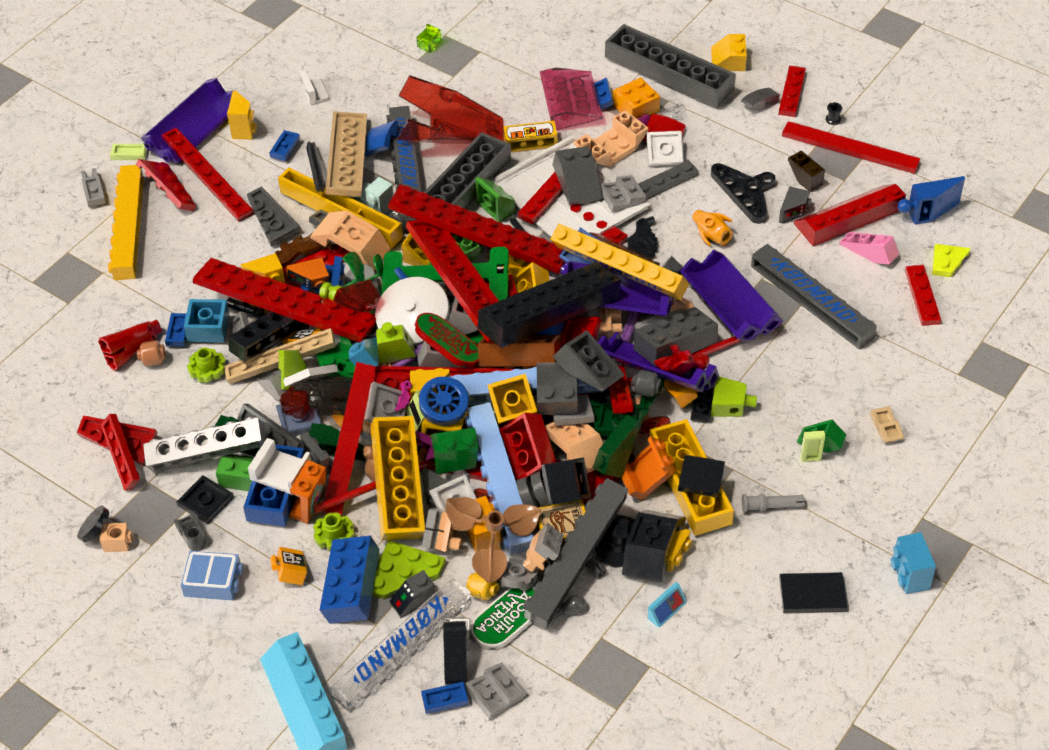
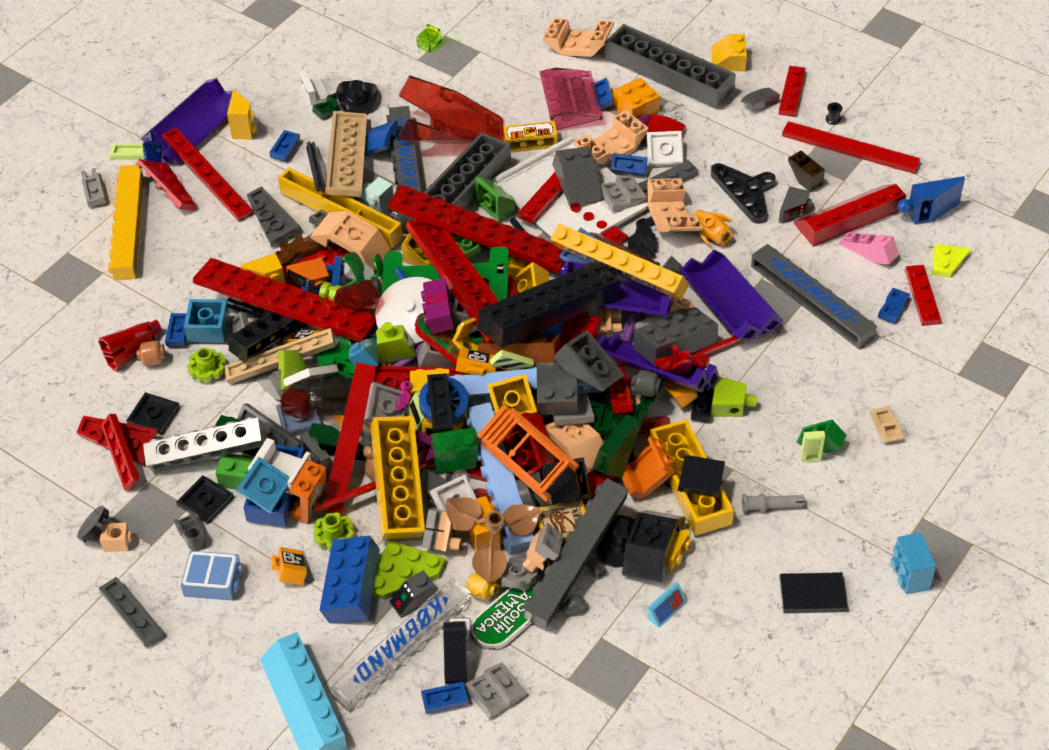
(130, 611): none -> dark grey plate
(152, 150): none -> clear blue piece
(153, 412): none -> black tile
(264, 485): none -> dark azure tile
(325, 109): none -> dark green slope
(356, 96): none -> black hat
(437, 306): none -> magenta brick
(439, 402): none -> black plate
(462, 334): none -> yellow bracket
(474, 362): none -> light orange piece
(499, 428): none -> orange piece
(511, 361): none -> yellowish green tile
(576, 41): none -> light nougat slope
(629, 164): none -> blue plate
(667, 206): none -> light nougat slope
(893, 305): none -> blue slope

